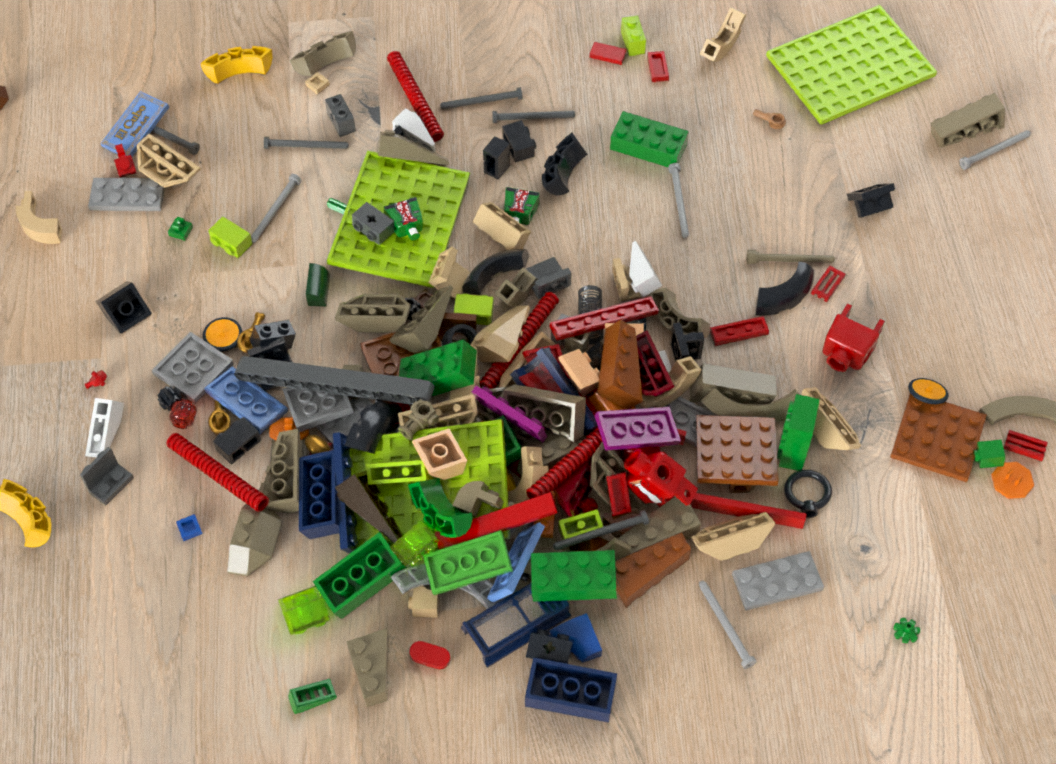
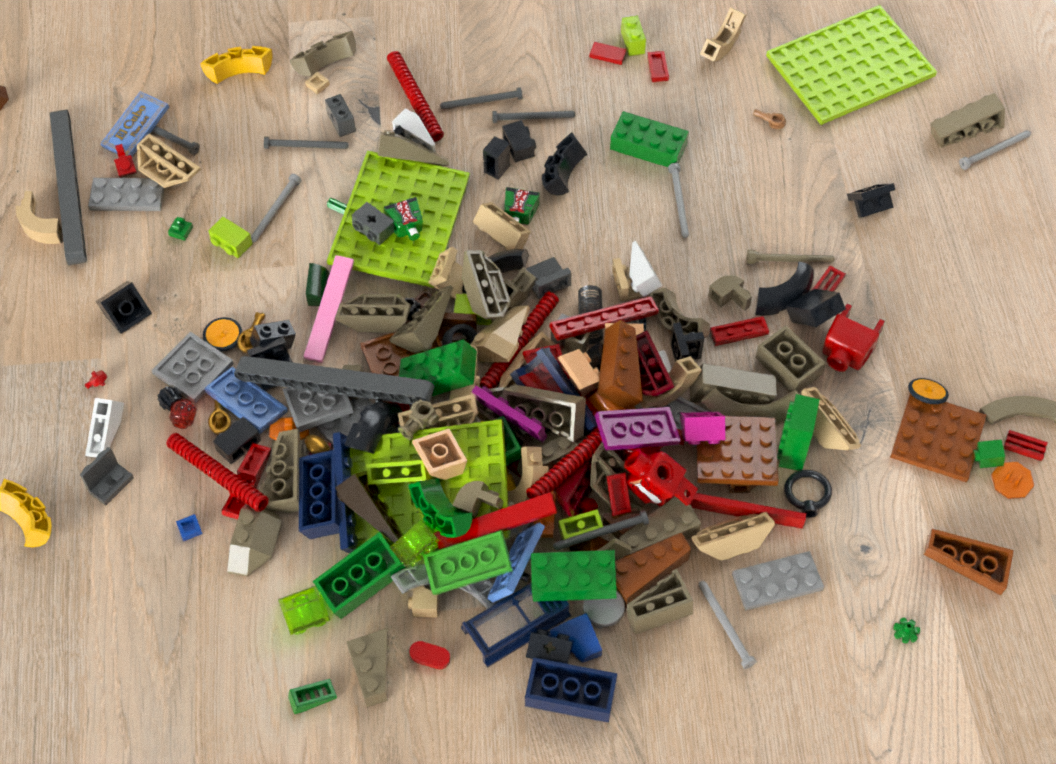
(68, 188): none -> dark grey beam
(250, 471): none -> red slope
(328, 308): none -> bright pink tile
(484, 285): none -> dark tan wedge
(604, 611): none -> light grey tile
(660, 605): none -> dark tan wedge
(703, 427): none -> dark pink slope
(730, 288): none -> dark tan brick
(790, 360): none -> dark tan brick
(815, 307): none -> black brick
(974, 559): none -> dark orange wedge

